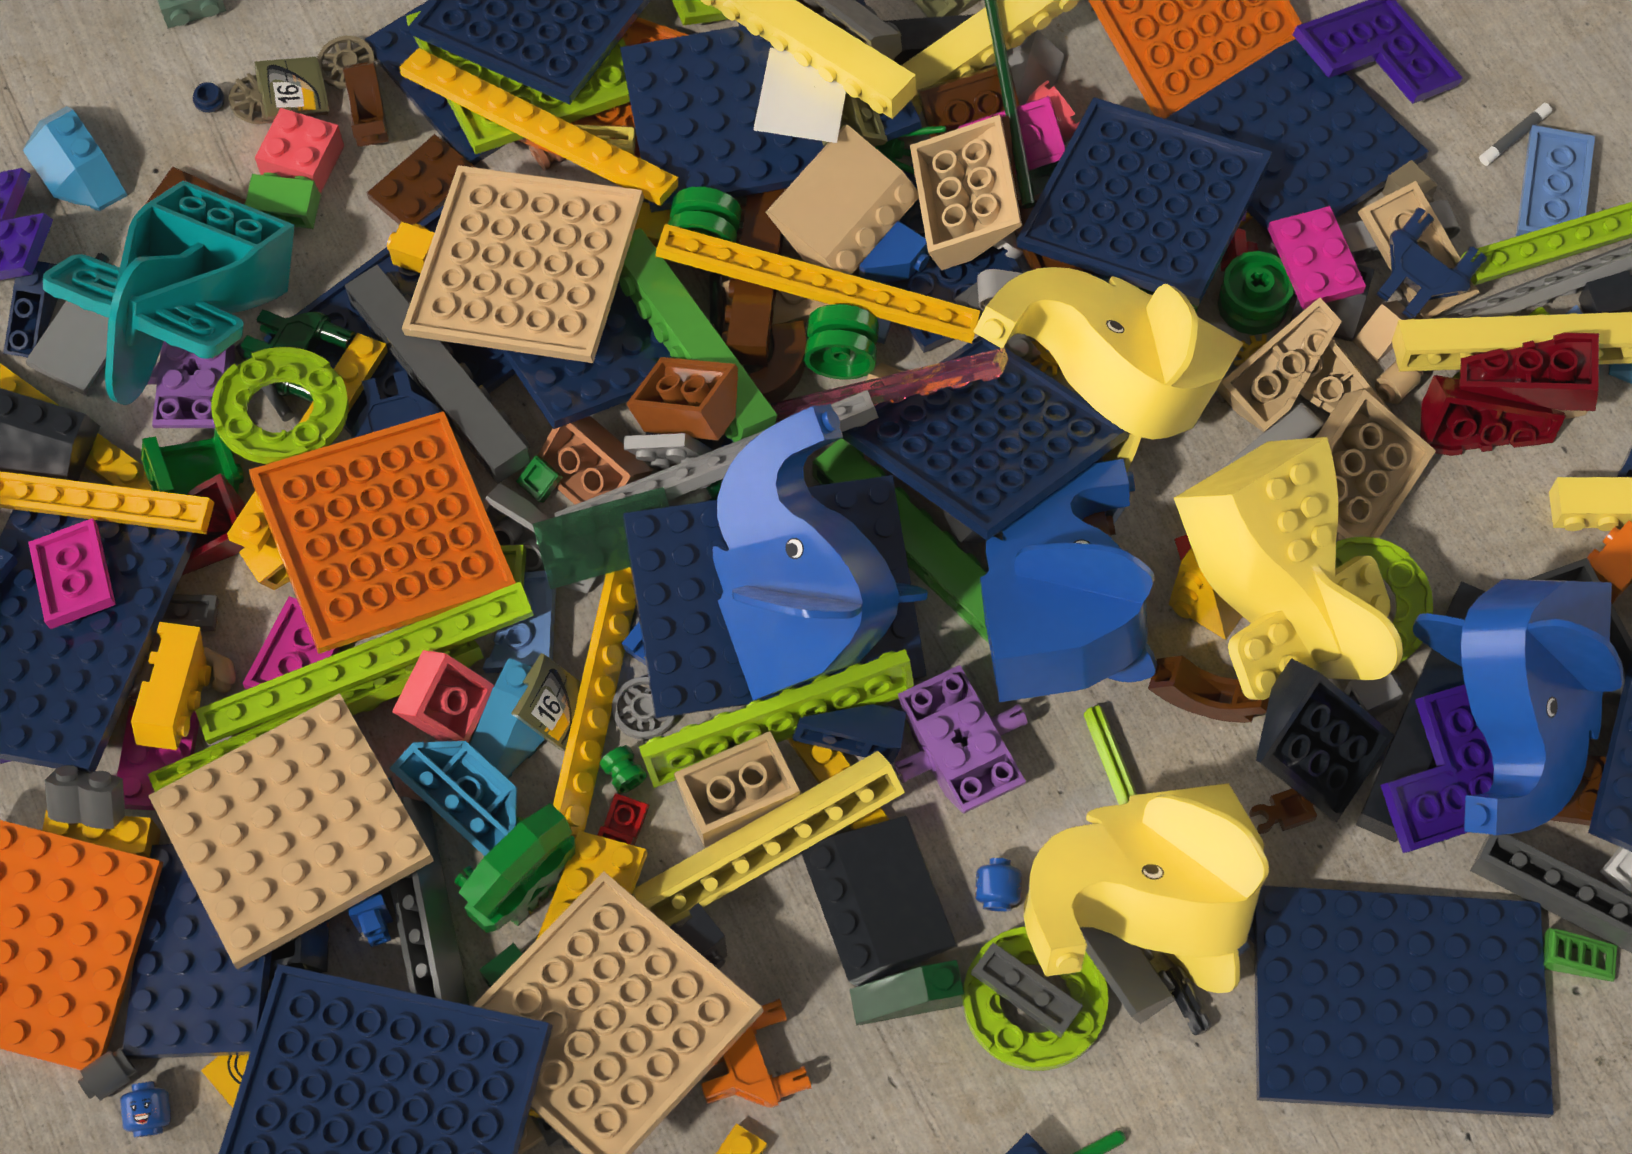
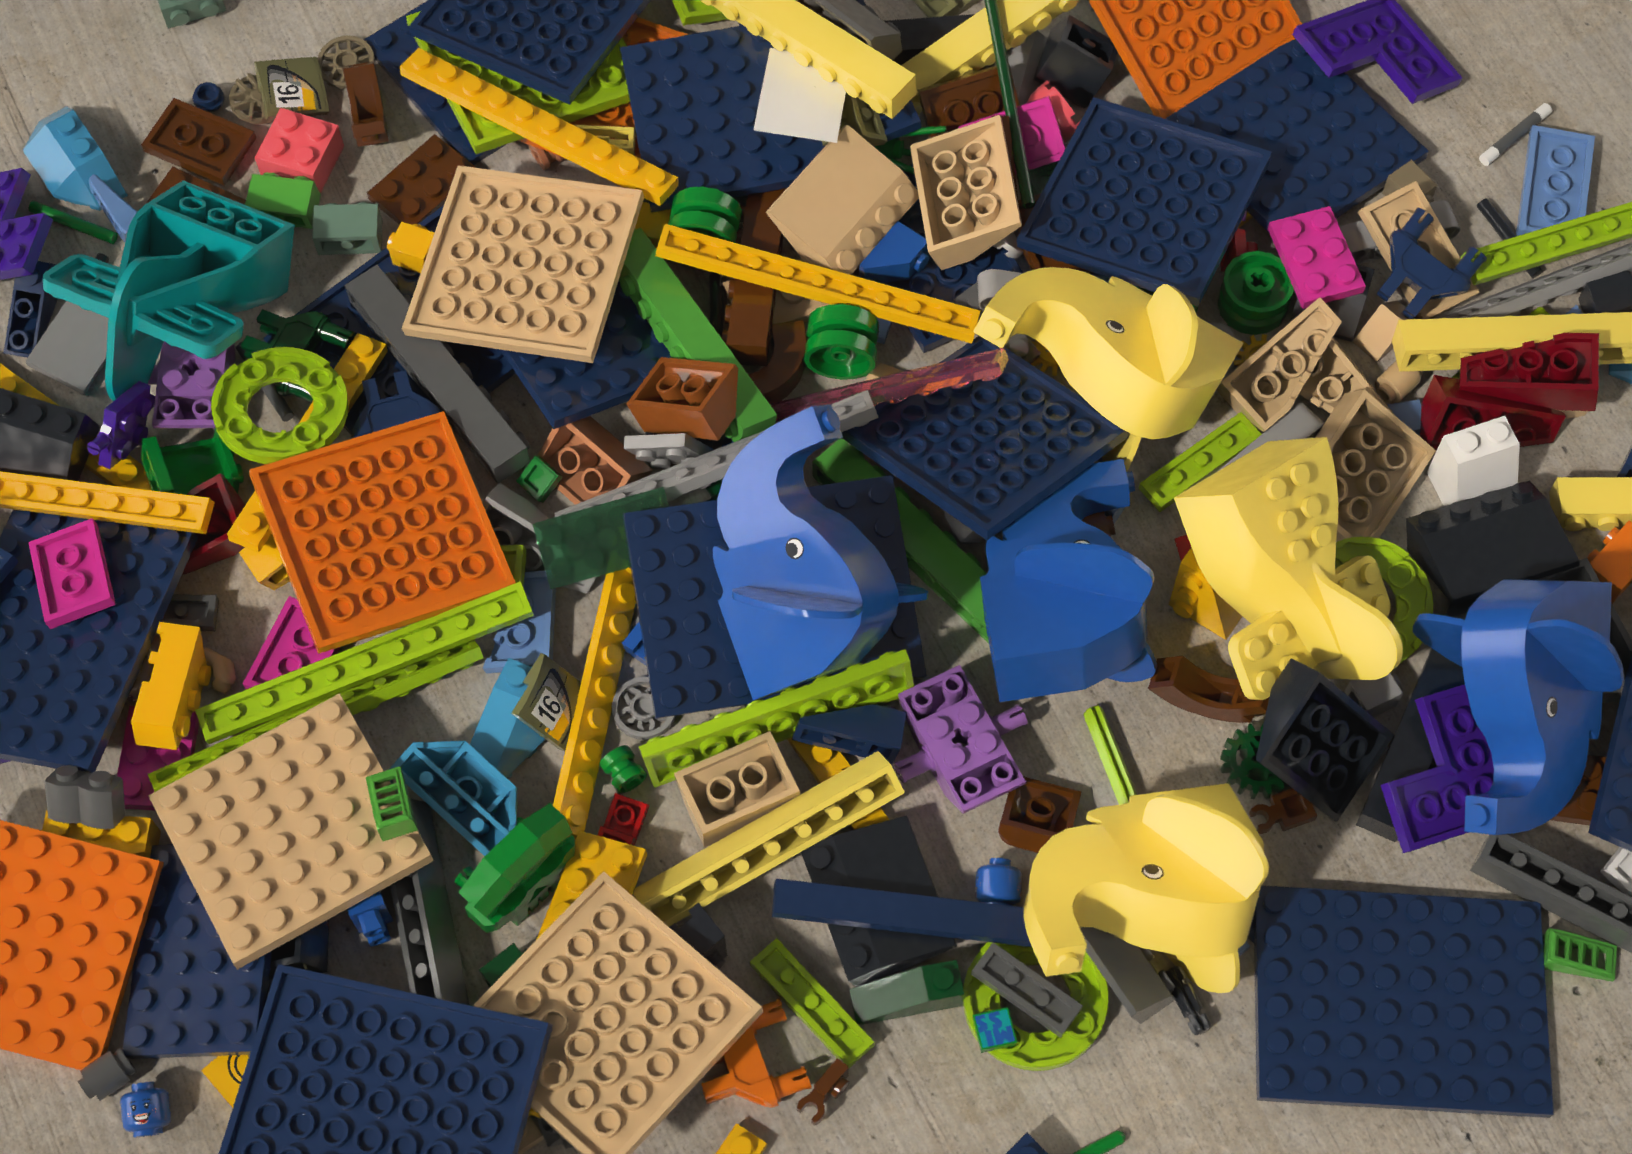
(74, 222): none -> green bar
(115, 207): none -> medium blue slope
(123, 425): none -> dark purple plate
(199, 141): none -> reddish brown plate
(347, 228): none -> sand green brick
(399, 824): none -> bright green slope
(443, 697): coral brick -> none
(812, 1003): none -> lime plate
(830, 1084): none -> reddish brown plate
(899, 912): none -> dark blue tile
(994, 1030): none -> tile
(1037, 813): none -> reddish brown slope
(1076, 60): none -> black slope
(1199, 461): none -> lime plate
(1248, 774): none -> dark green gear
(1409, 413): none -> medium blue tile
(1475, 461): none -> white slope
(1489, 540): none -> black slope
(1501, 228): none -> black bar

